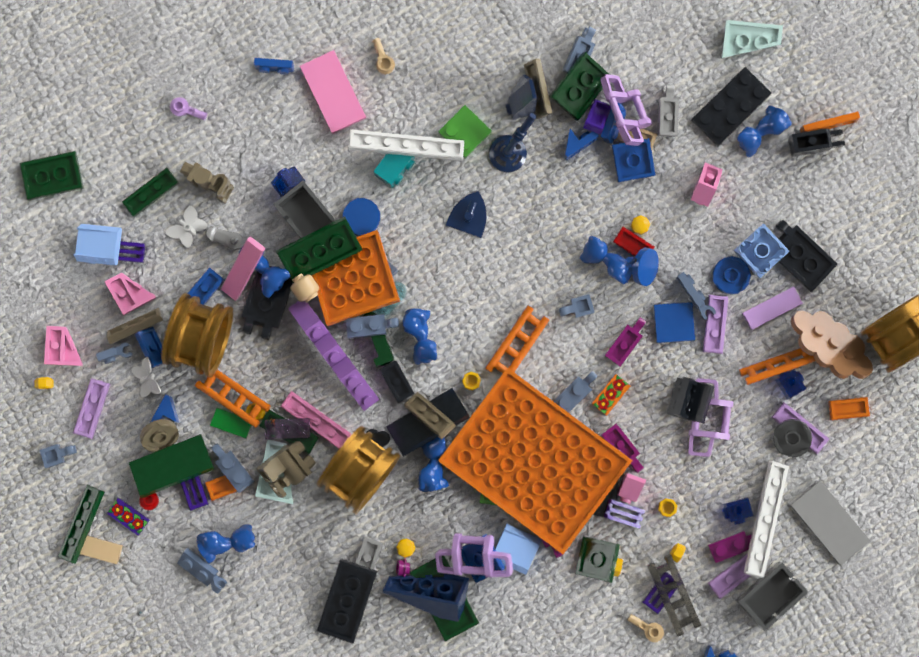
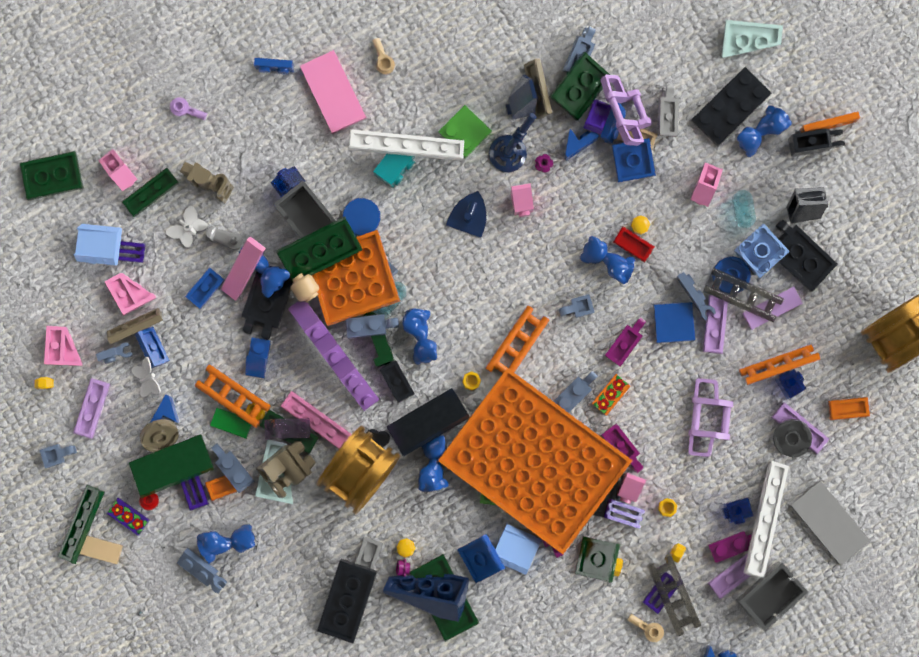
(117, 170): none -> bright pink slope
(197, 335): pearl gold wheel -> none
(258, 357): none -> blue slope
(429, 415): dark tan tile -> none
(488, 555): lavender bar -> none
(522, 200): none -> bright pink slope
(544, 158): none -> magenta plate
(646, 266): blue tile -> none
(690, 400): black bracket -> none
(746, 209): none -> clear light blue plate
(755, 291): none -> clear smoke bar
(807, 204): none -> black torso
(831, 344): plate -> none

